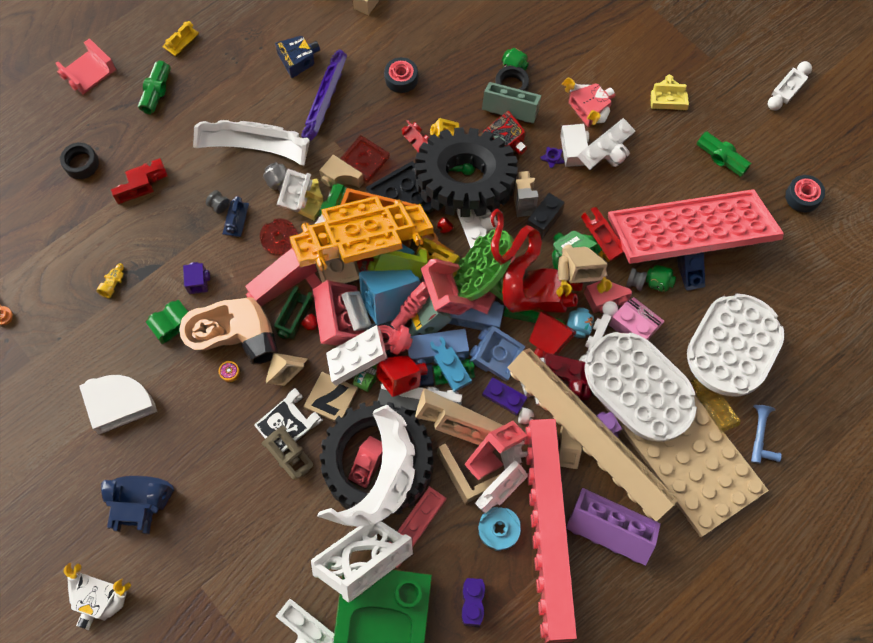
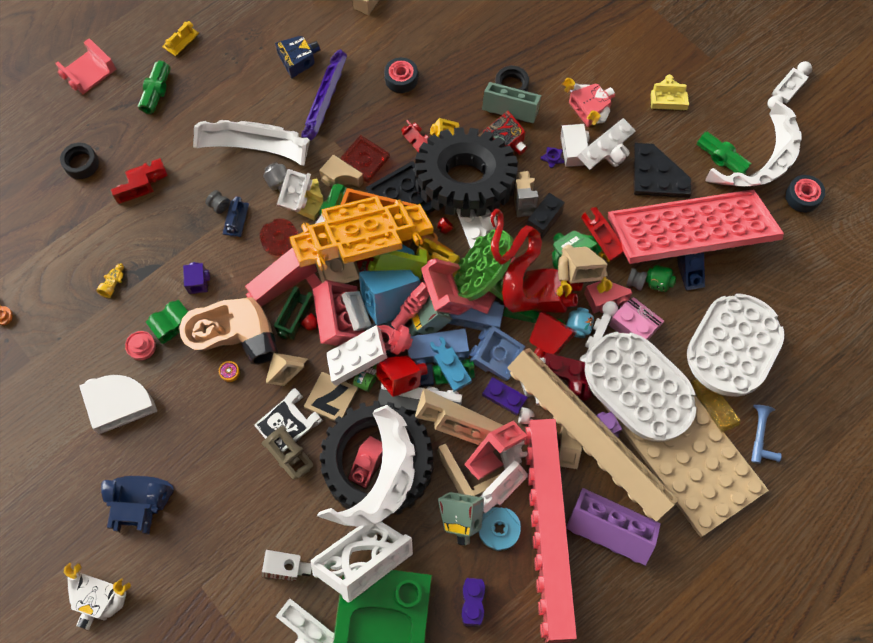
(140, 345): none -> coral plate
(274, 566): none -> white torso
(422, 515): coral tile -> none
(461, 515): none -> sand green torso
(466, 169): green bar -> none
(515, 58): green head -> none
(658, 174): none -> black plate
(784, 155): none -> white windscreen

